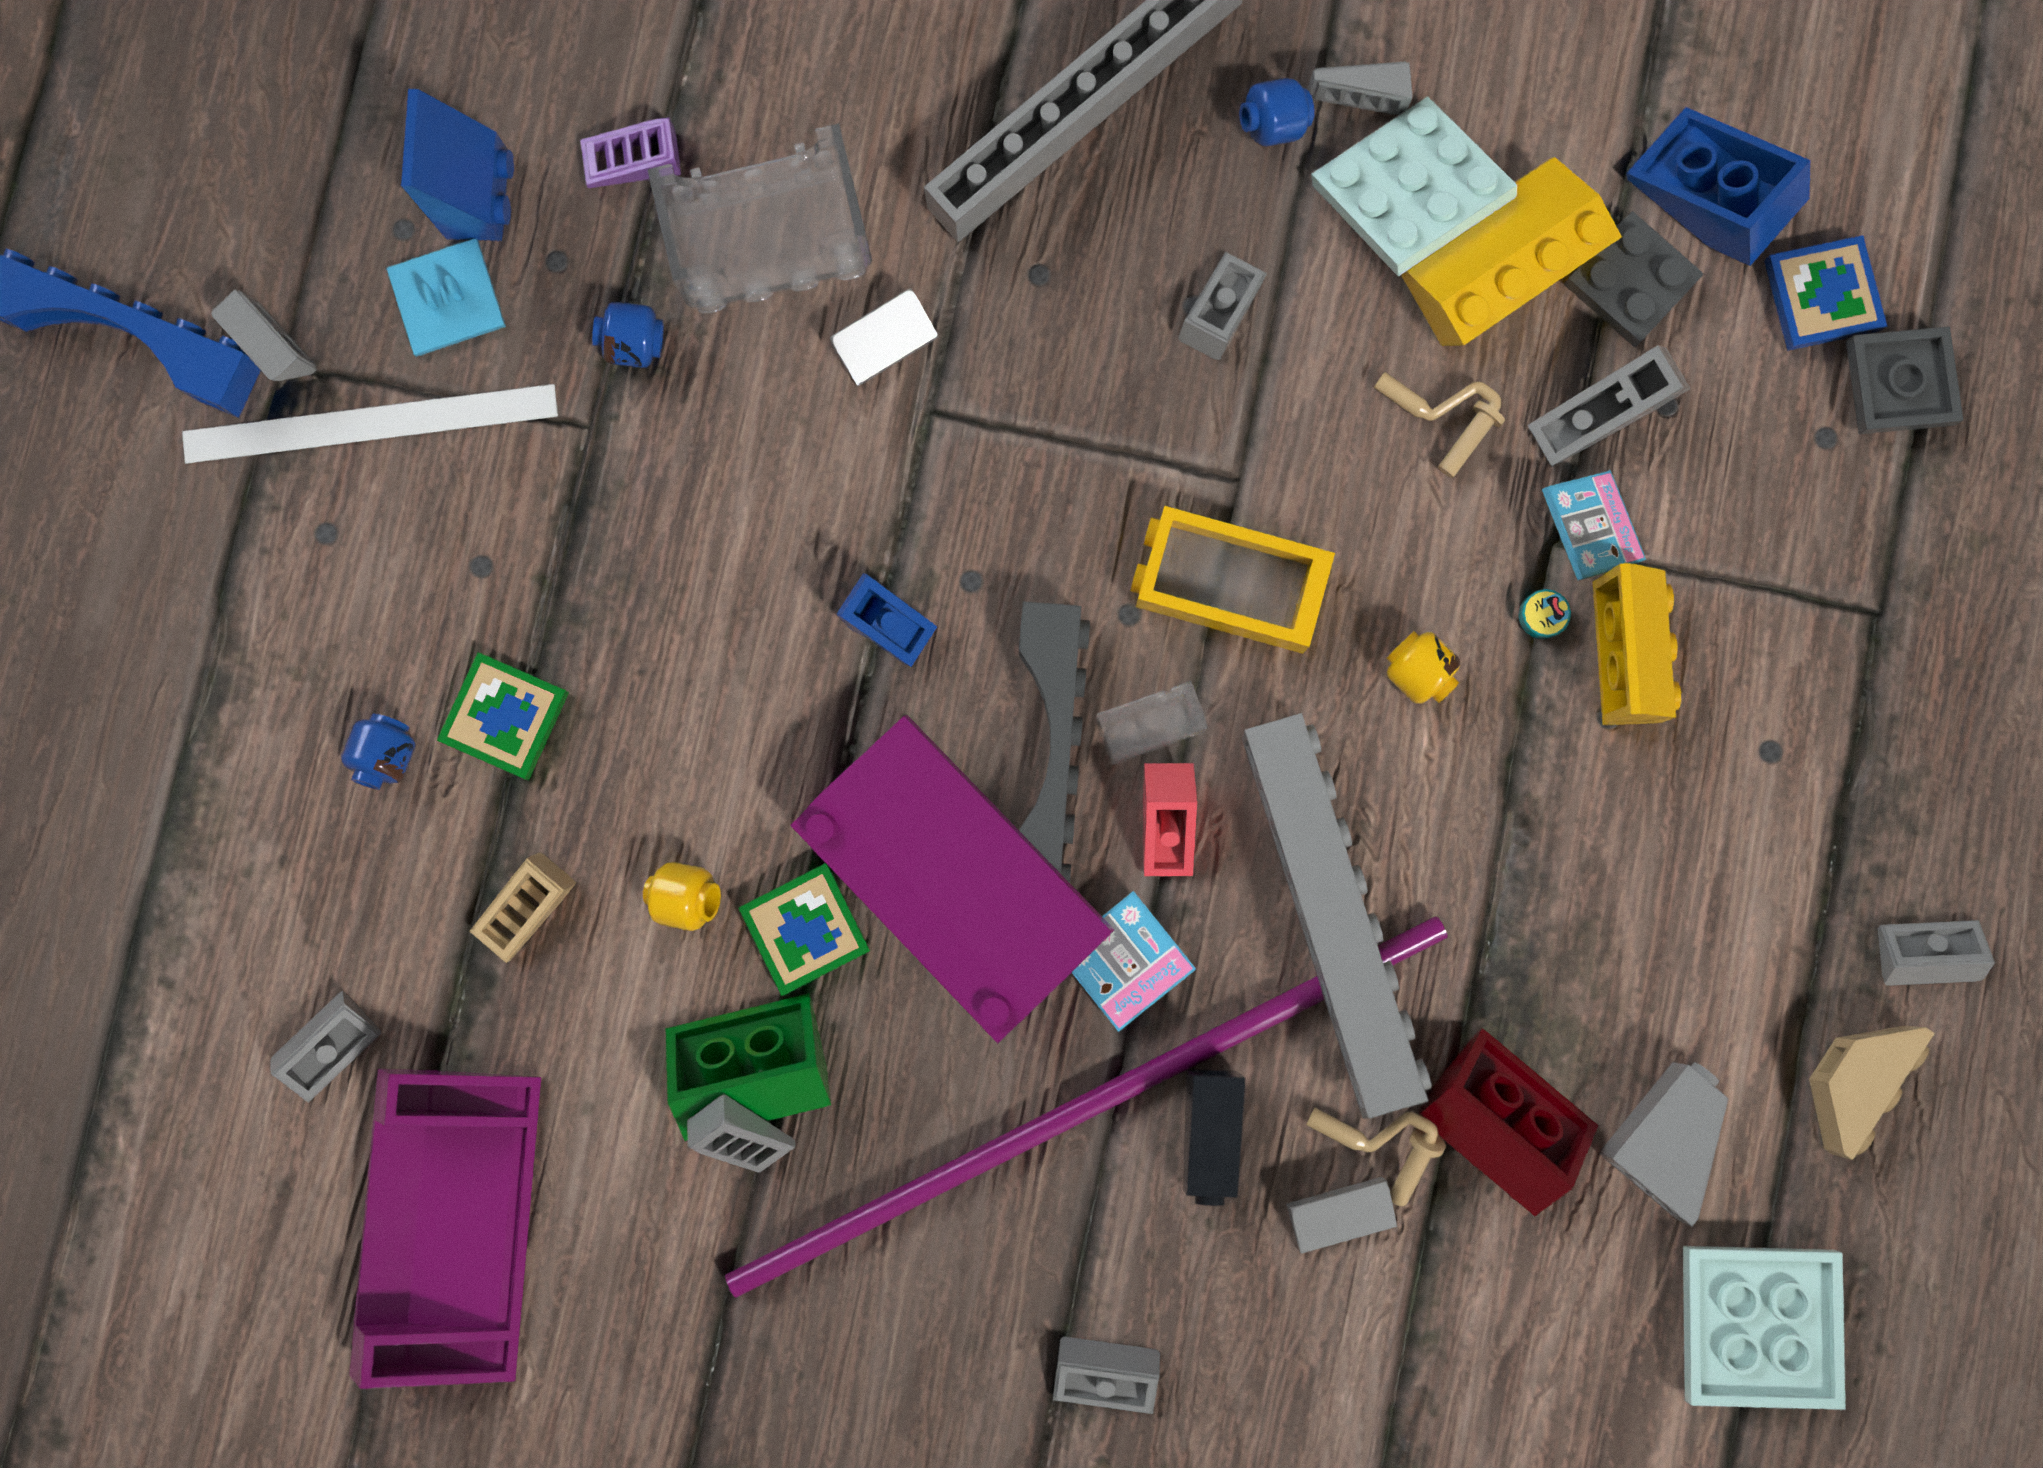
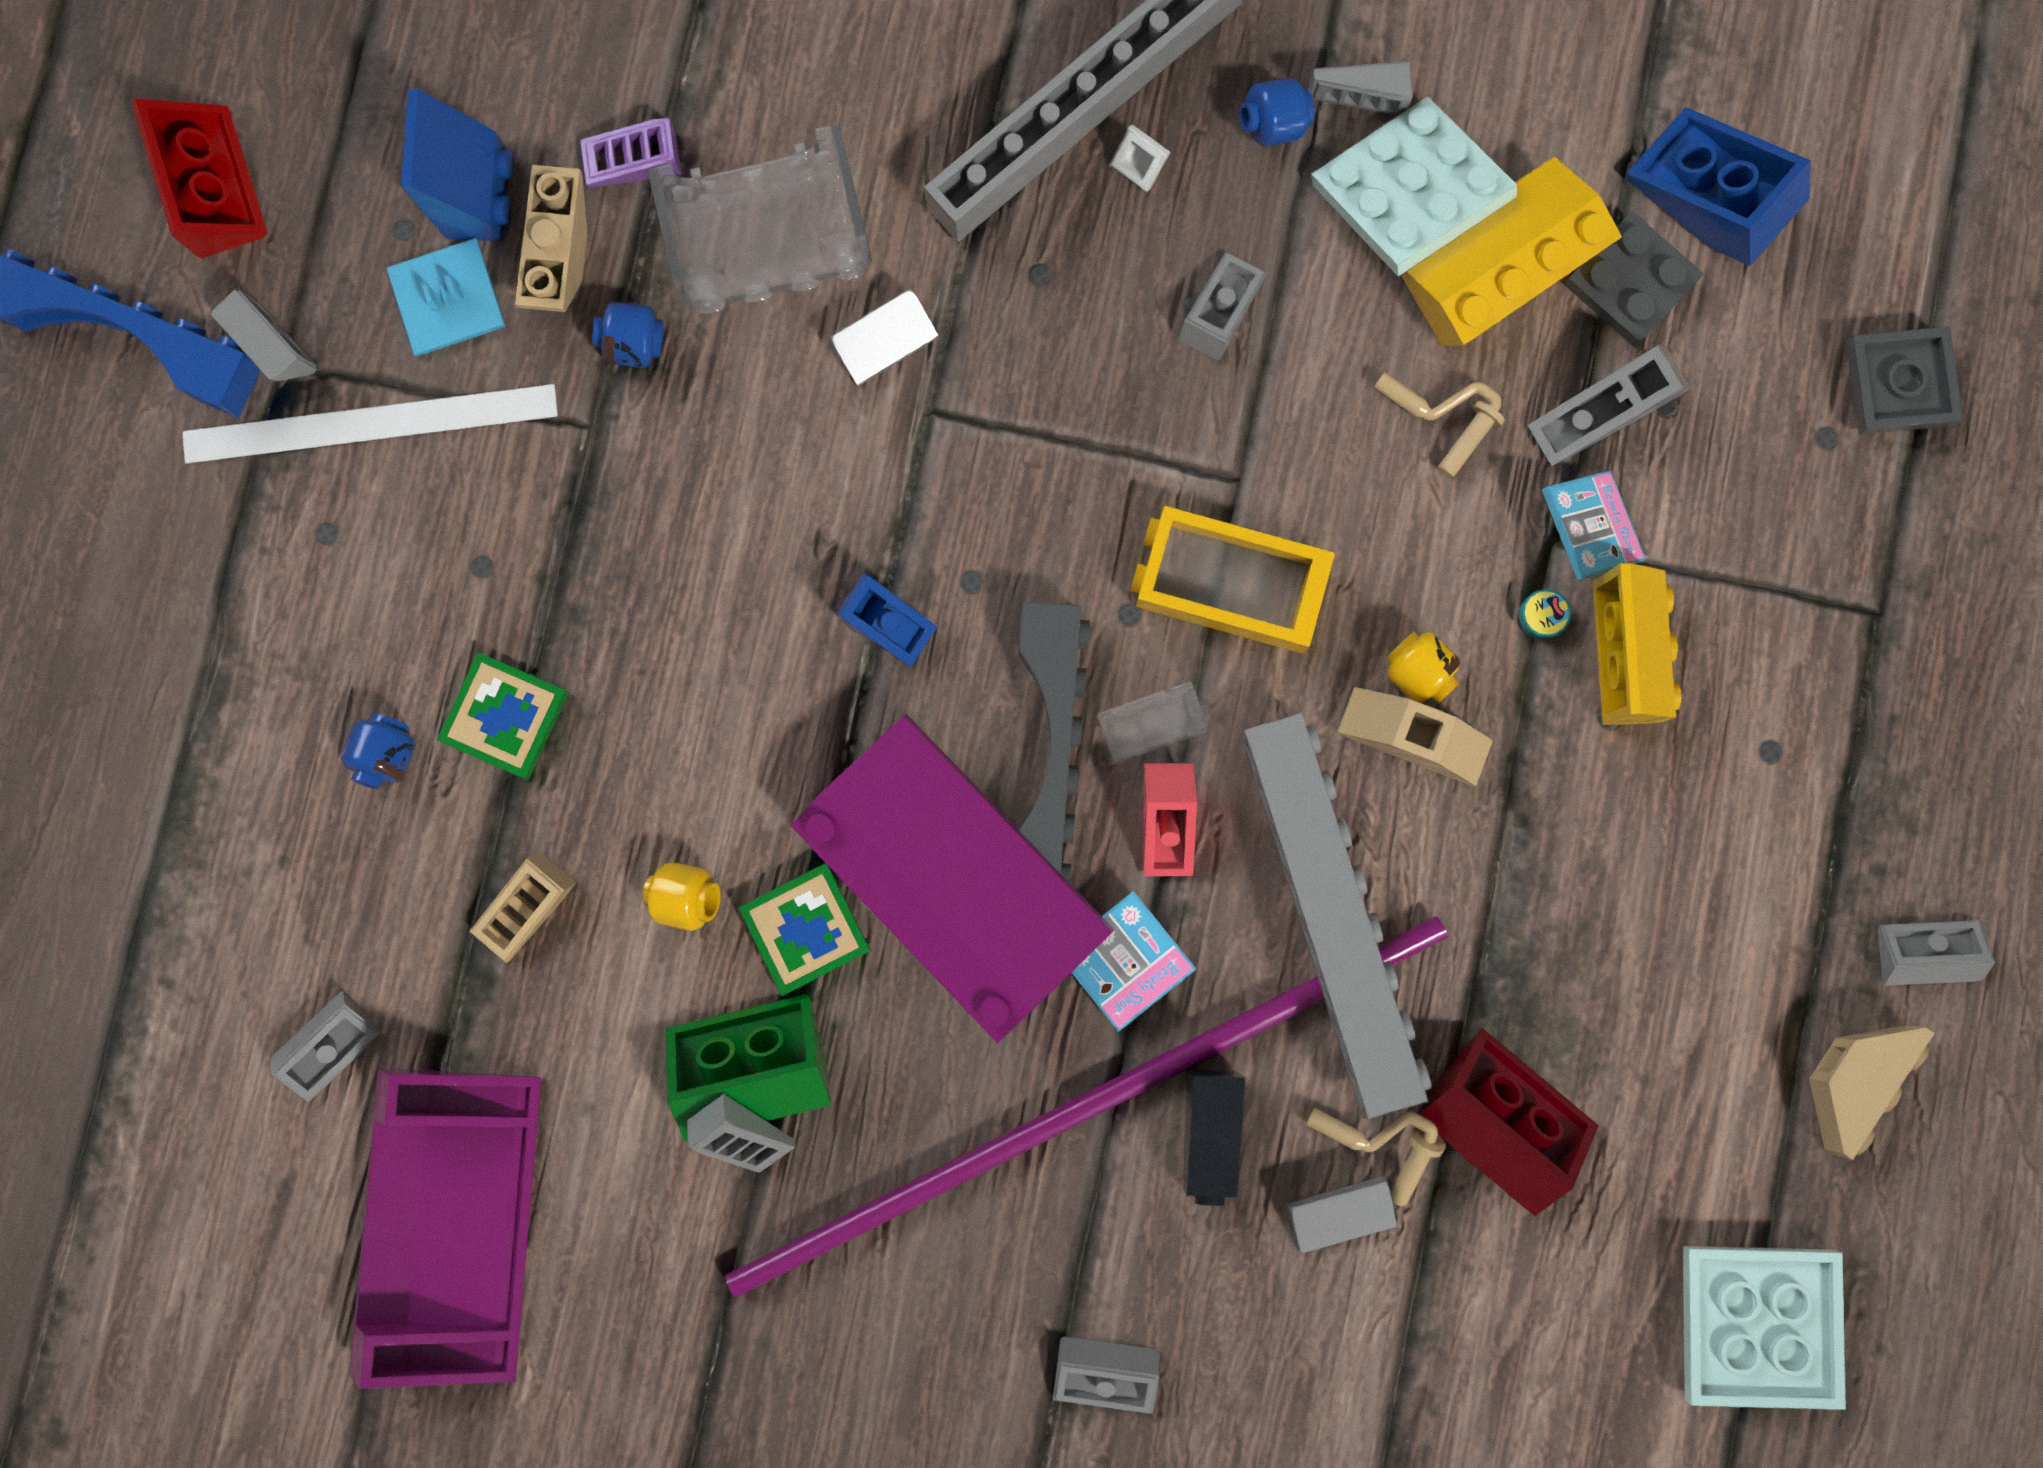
(200, 174): none -> red slope
(552, 240): none -> tan slope
(1139, 158): none -> white slope
(1416, 734): none -> tan slope
(1672, 1140): light grey slope -> none
(1825, 293): tile -> none

